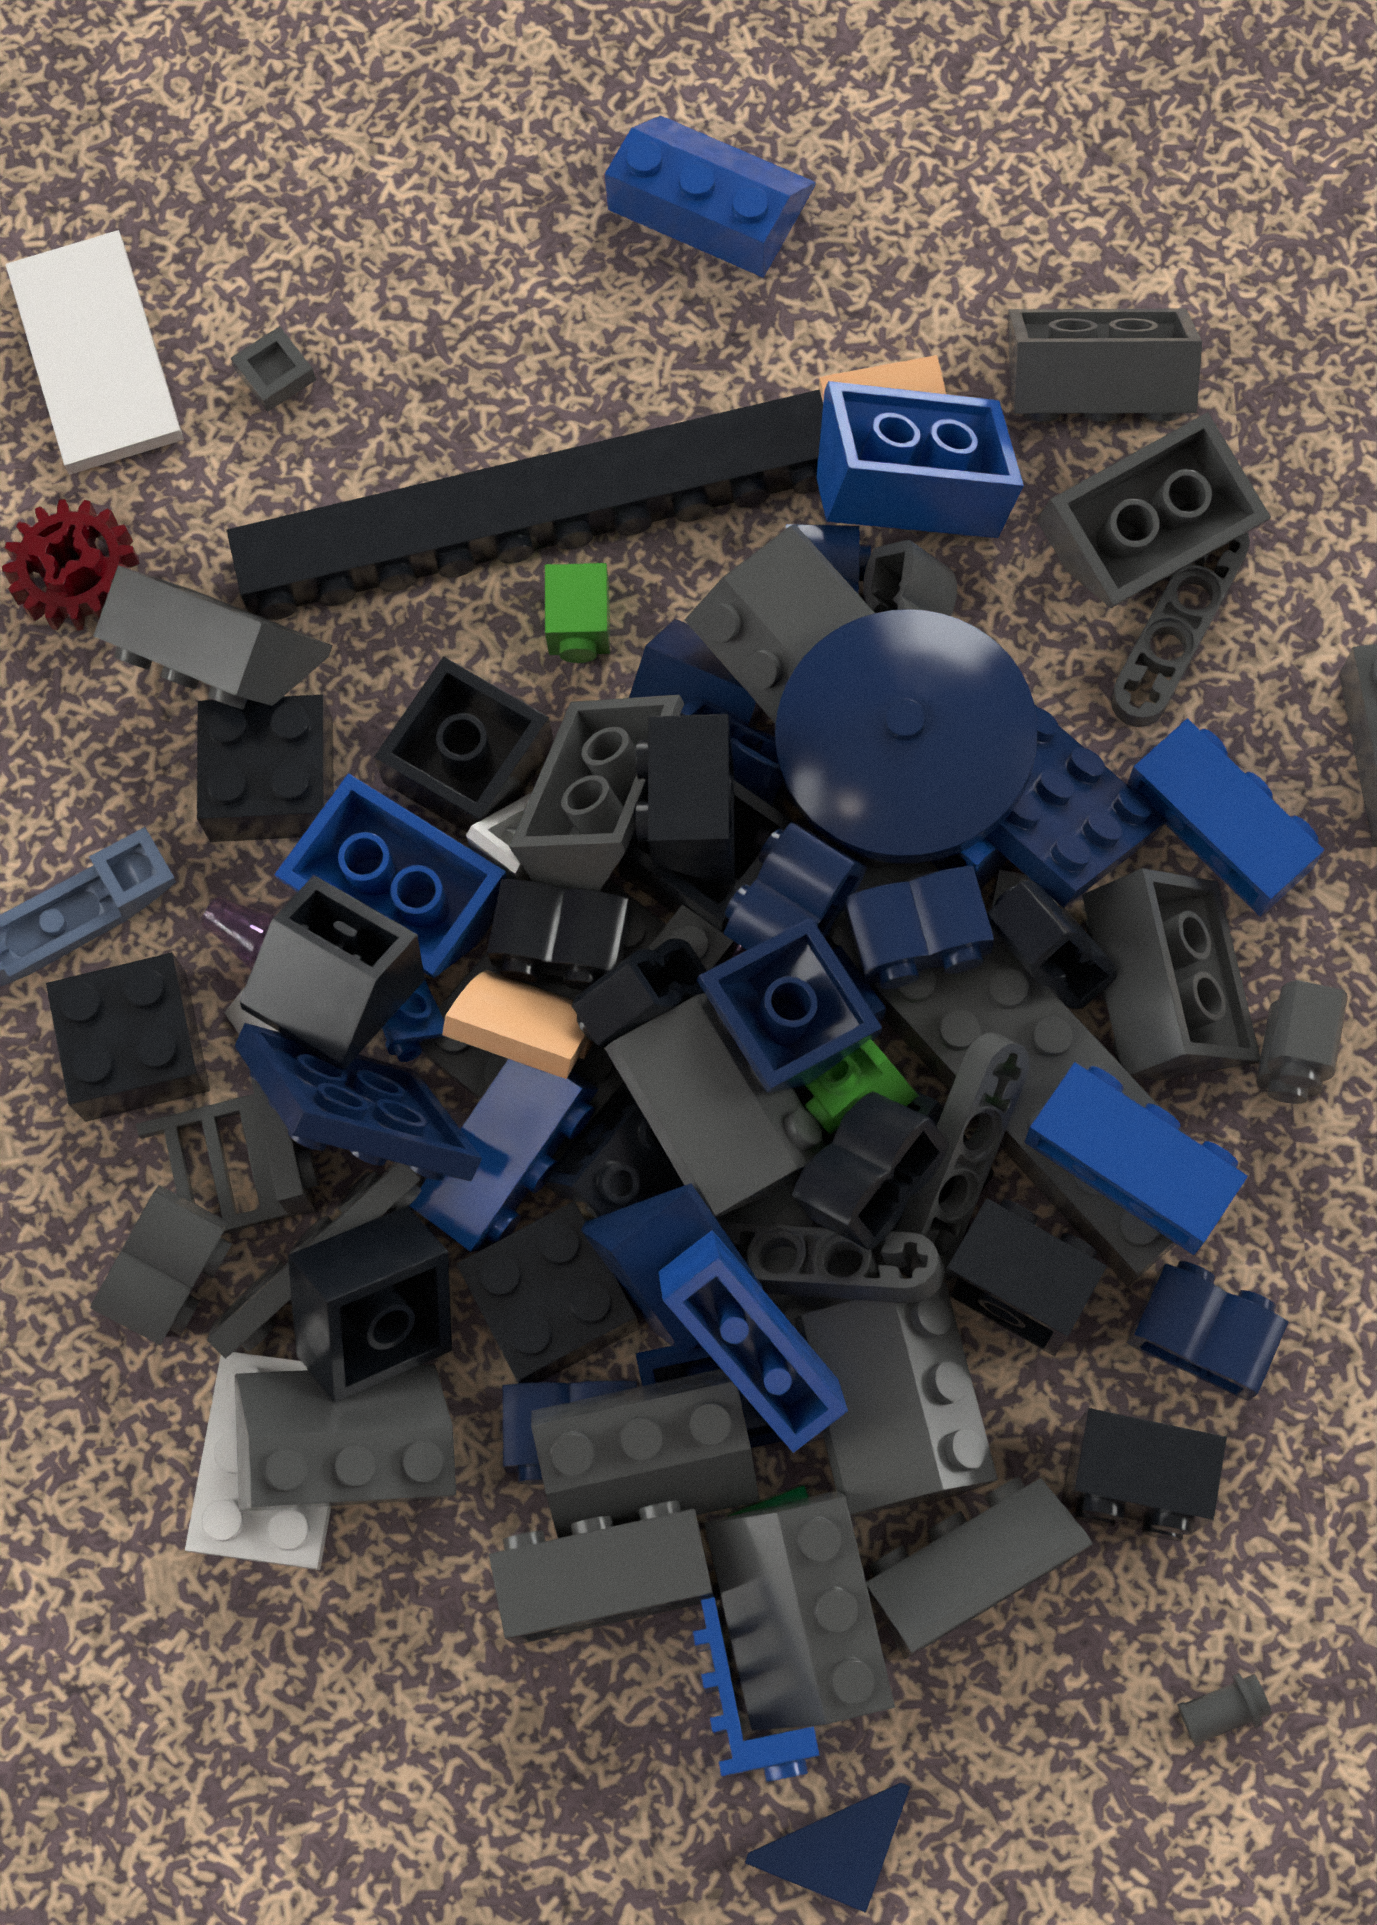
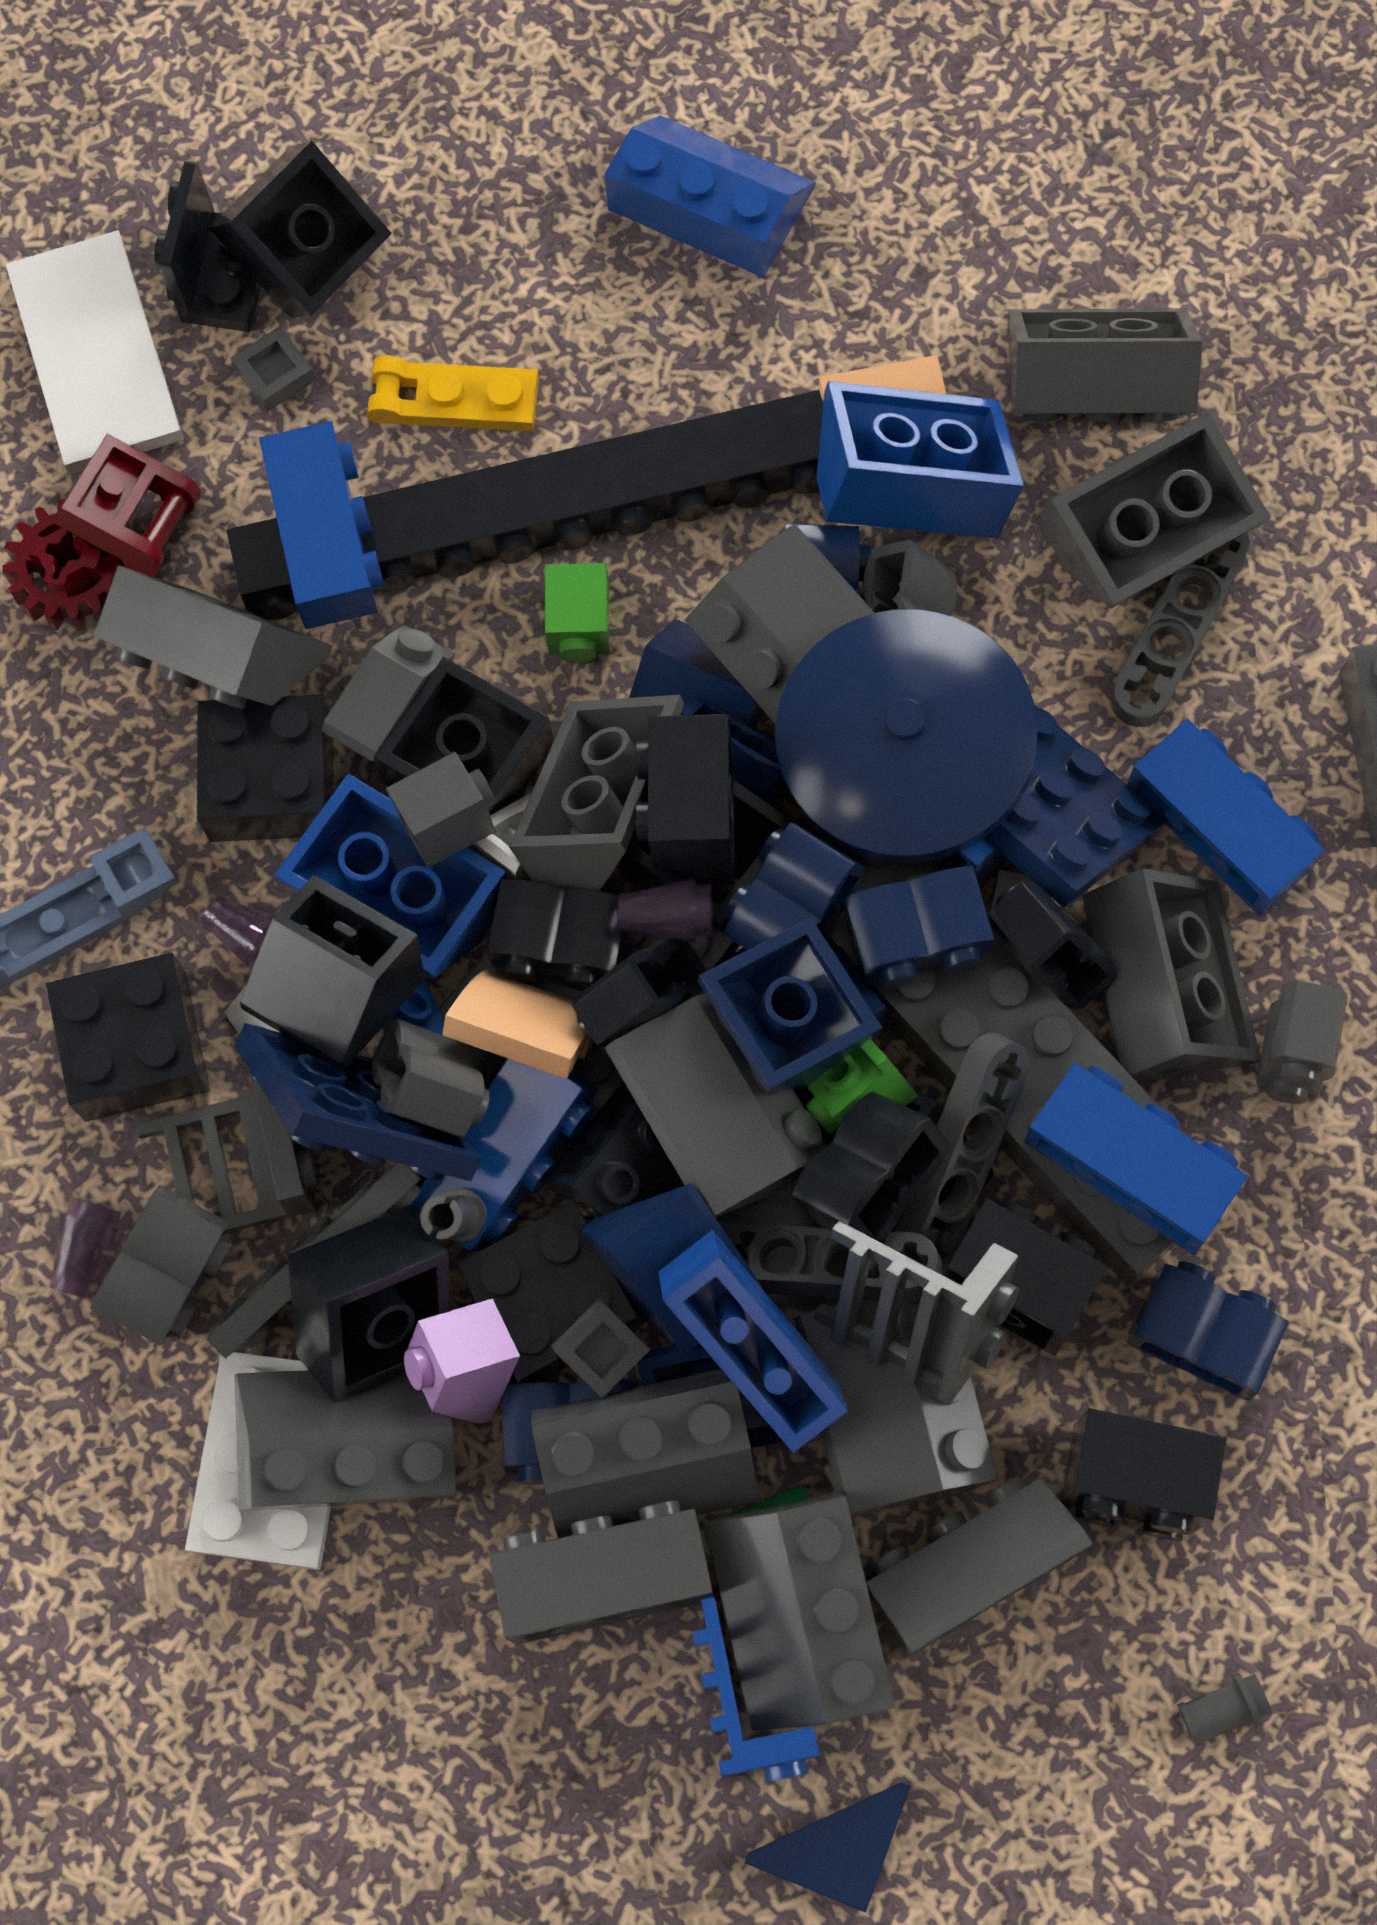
(83, 1244): none -> clear purple cone
(110, 495): none -> dark red plate
(198, 269): none -> black bracket
(300, 230): none -> black brick
(321, 524): none -> blue brick
(383, 689): none -> dark grey slope
(429, 1079): none -> dark grey brick
(443, 808): none -> dark grey brick
(453, 395): none -> yellow plate
(462, 1361): none -> lavender slope
(468, 1215): none -> dark grey pin
(600, 1348): none -> dark grey plate
(669, 911): none -> clear purple cone
(954, 1321): none -> dark grey plate

